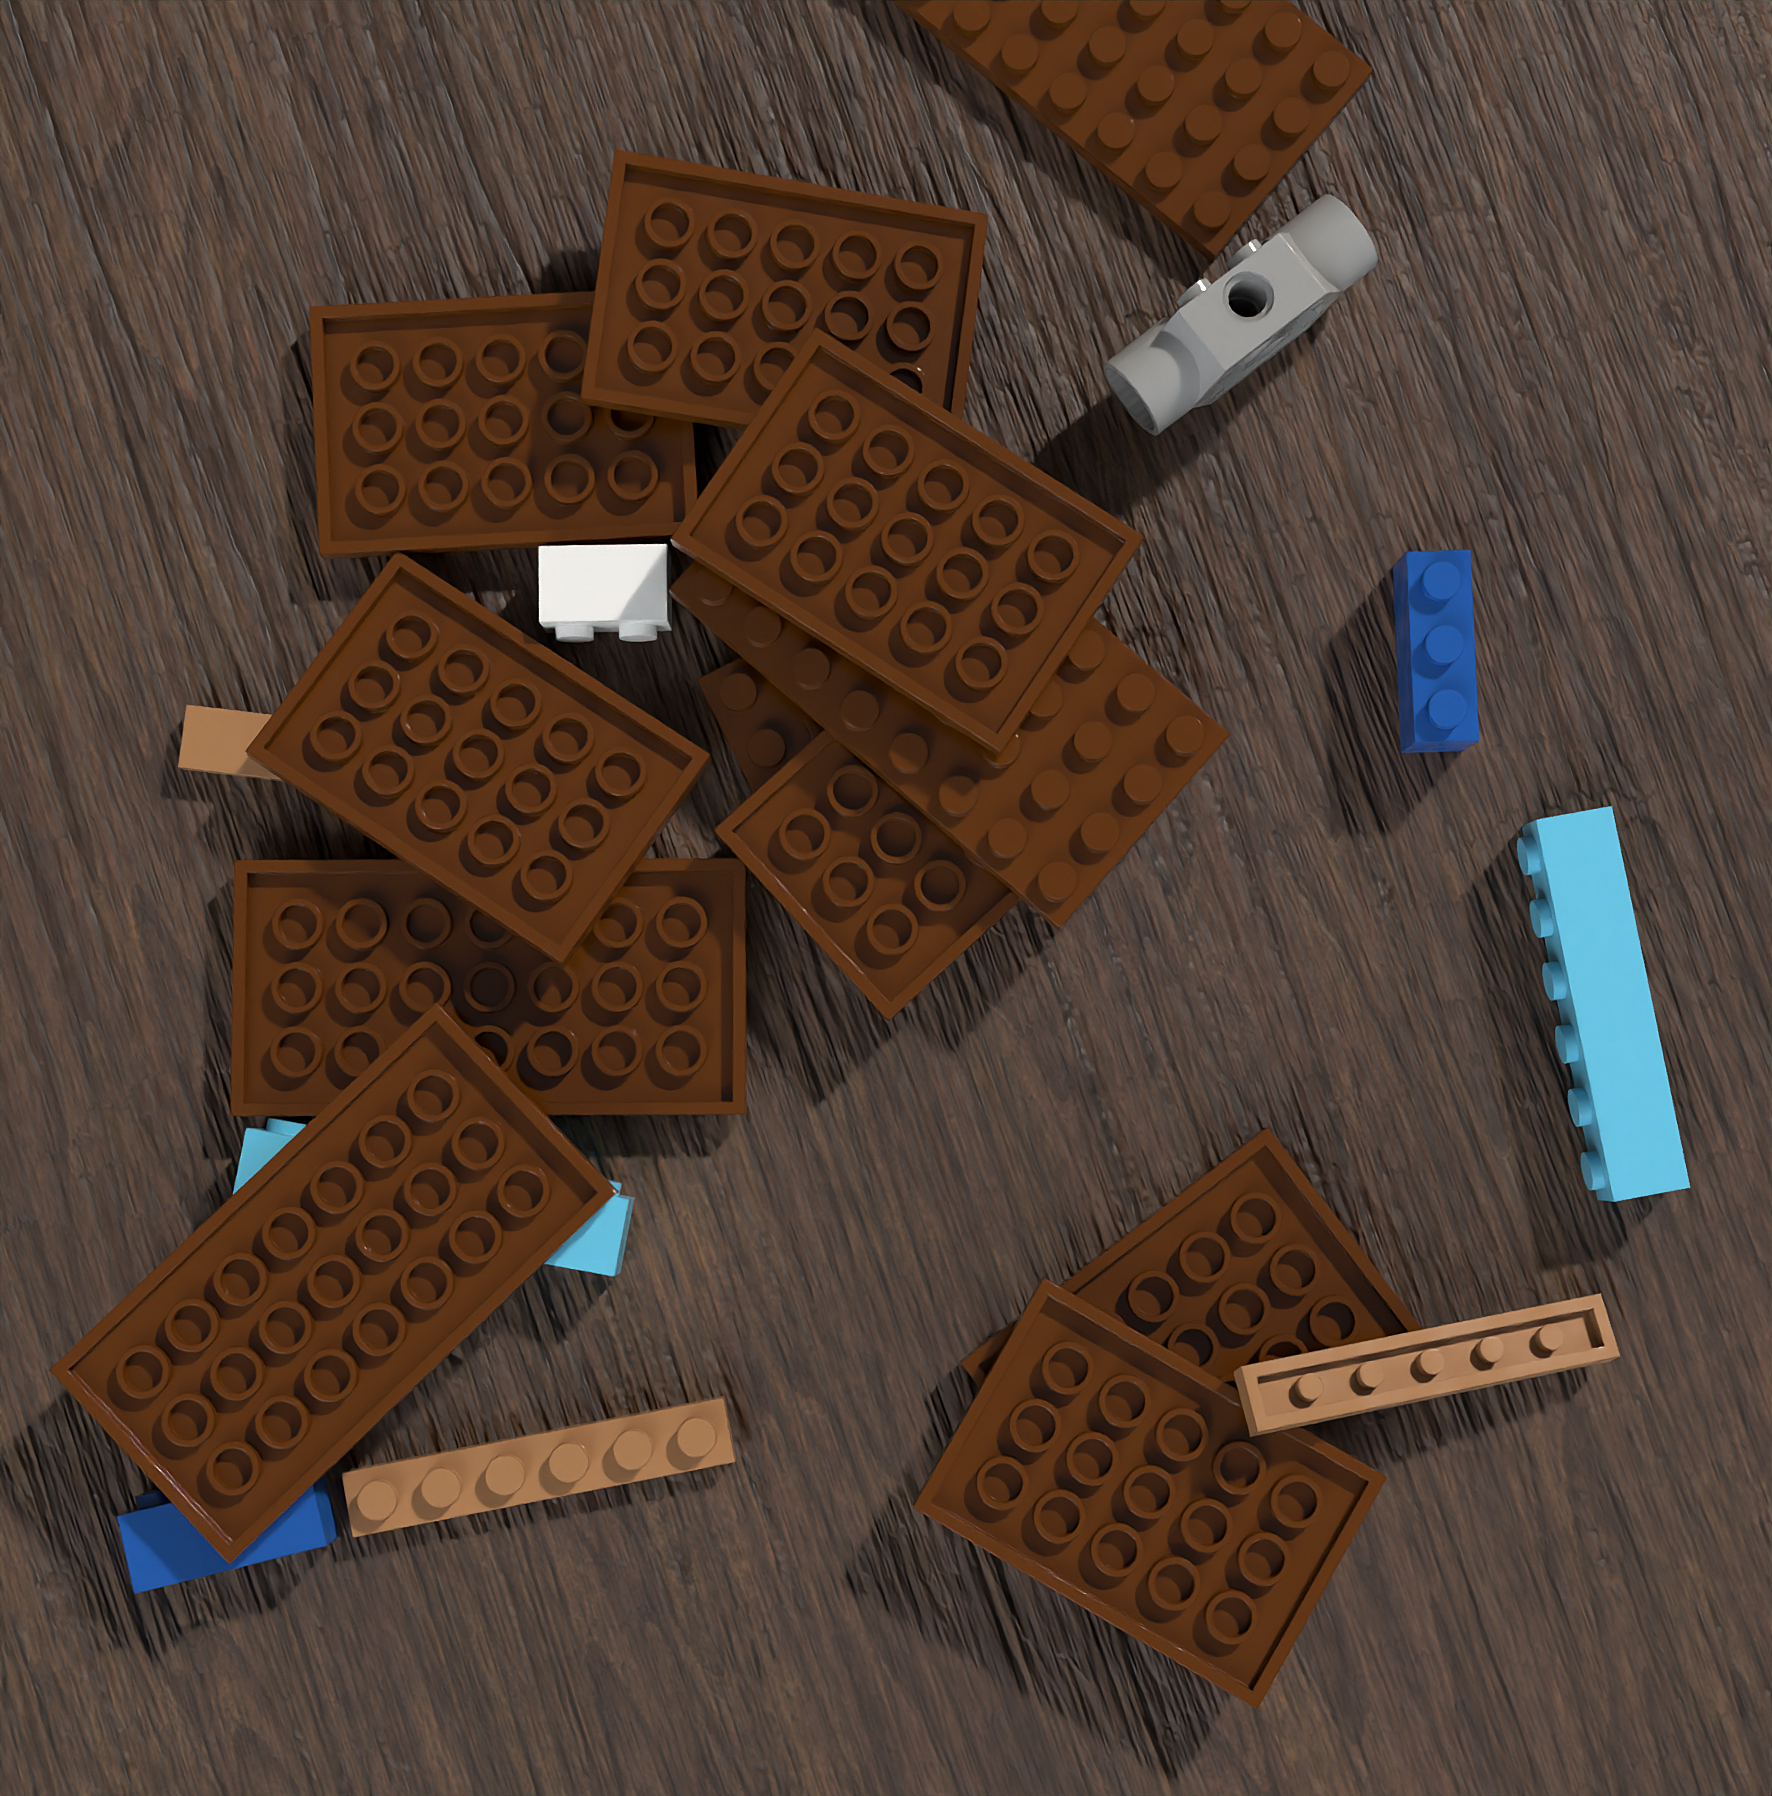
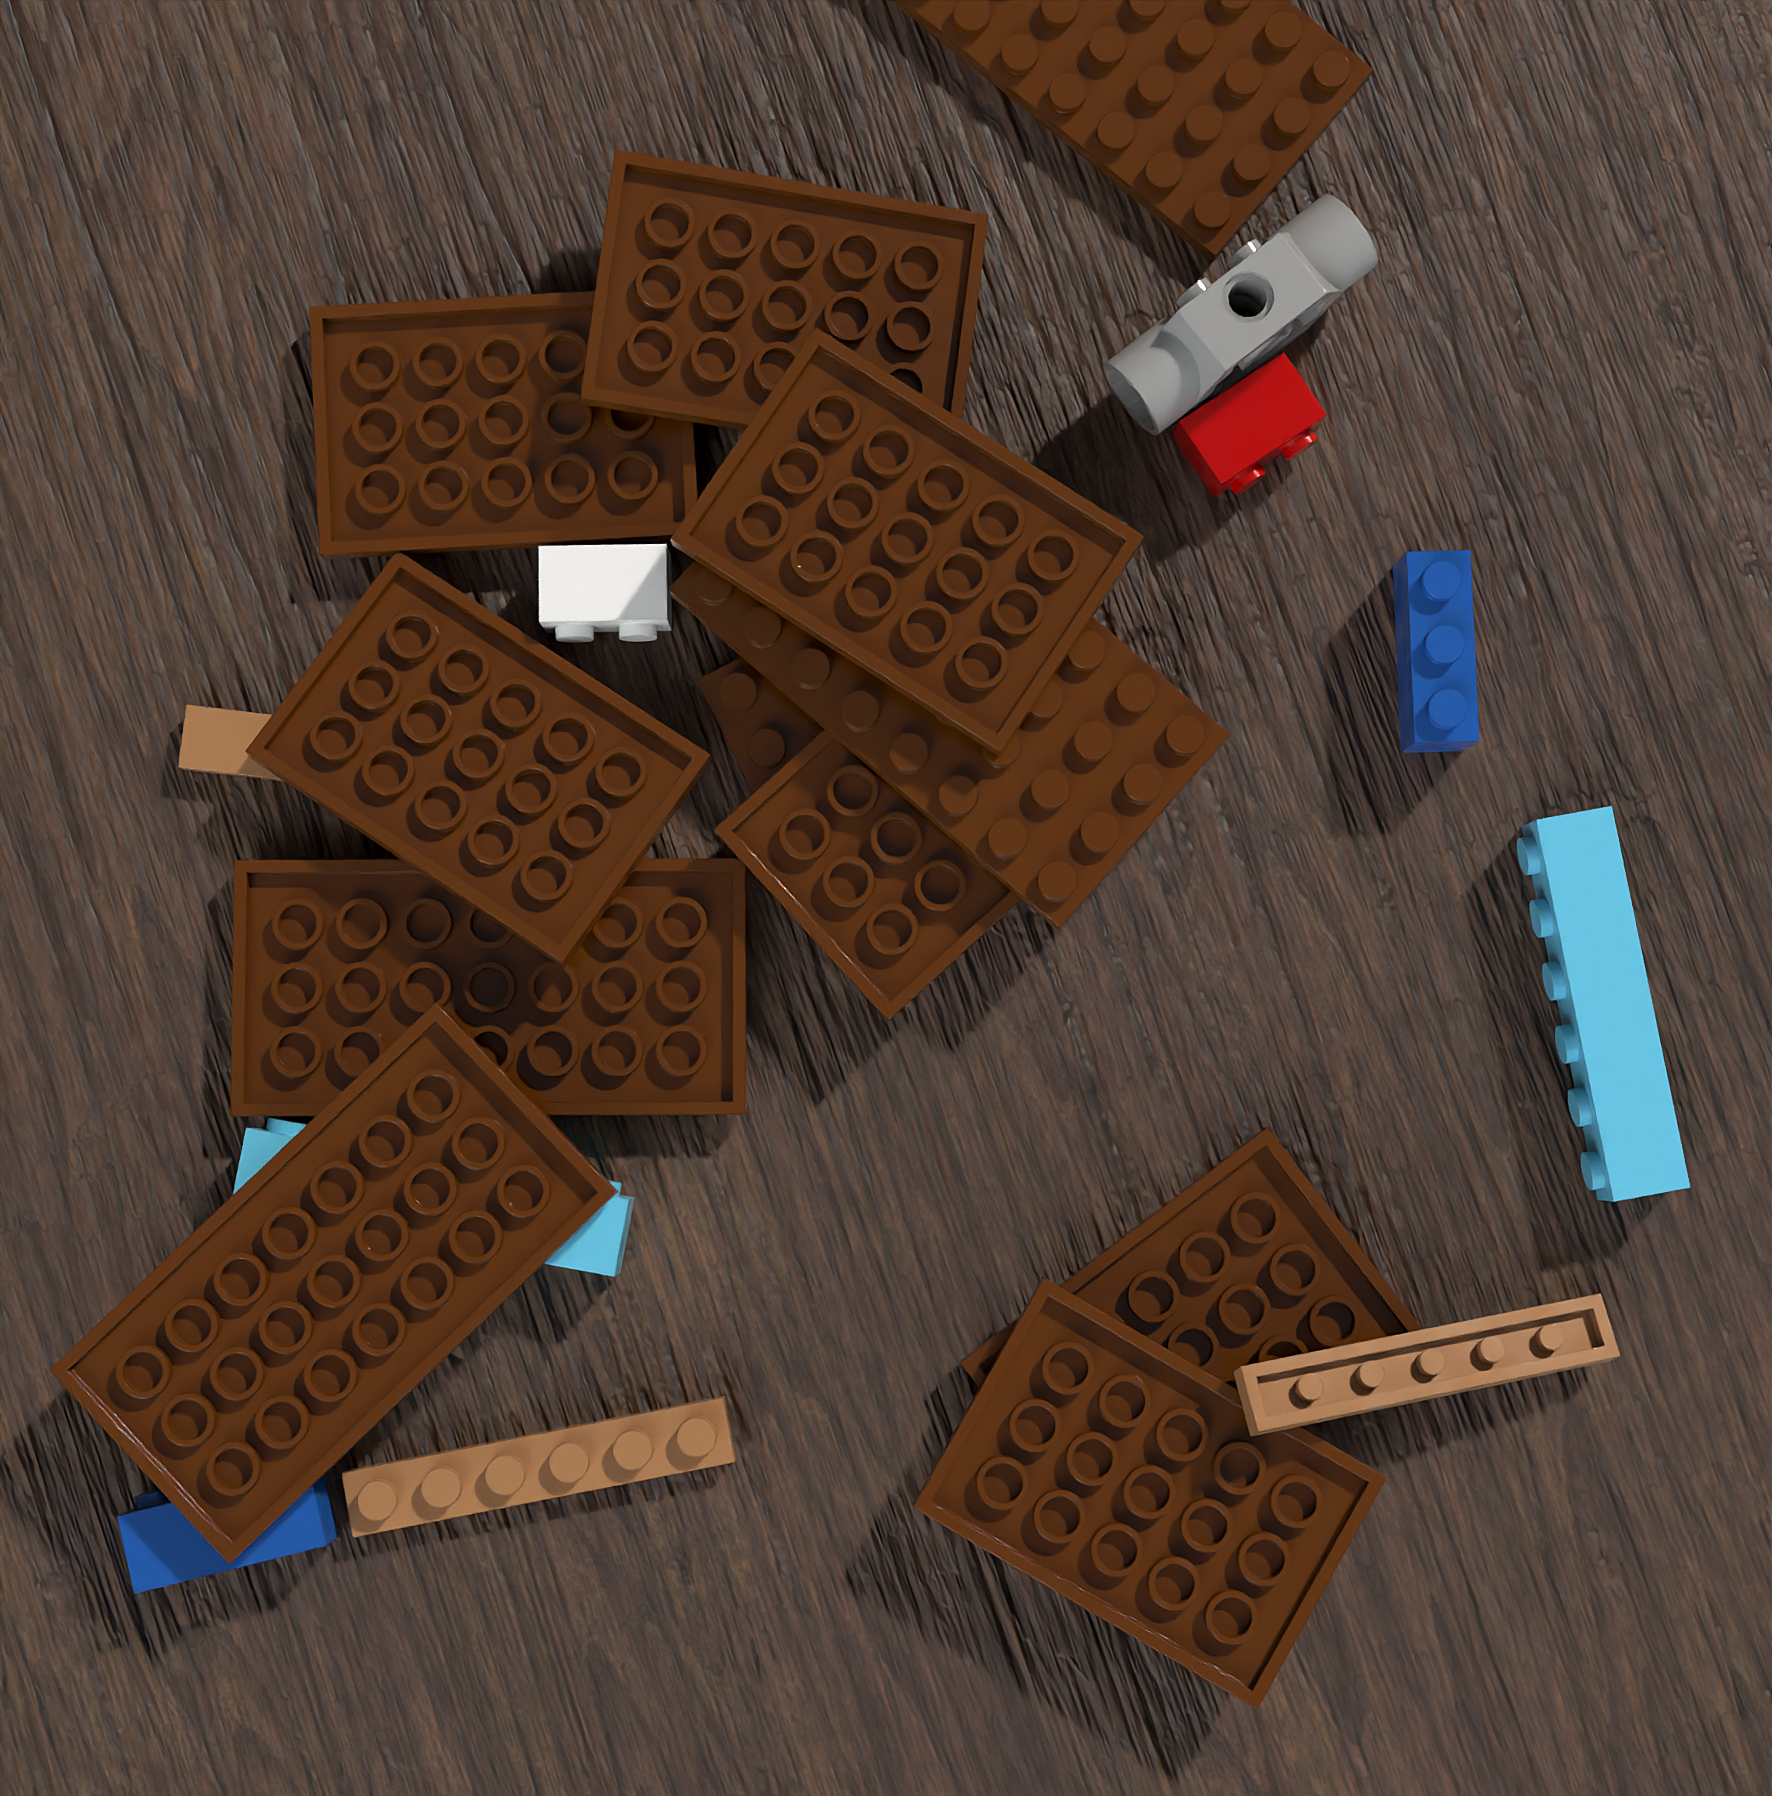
(1250, 426): none -> red brick

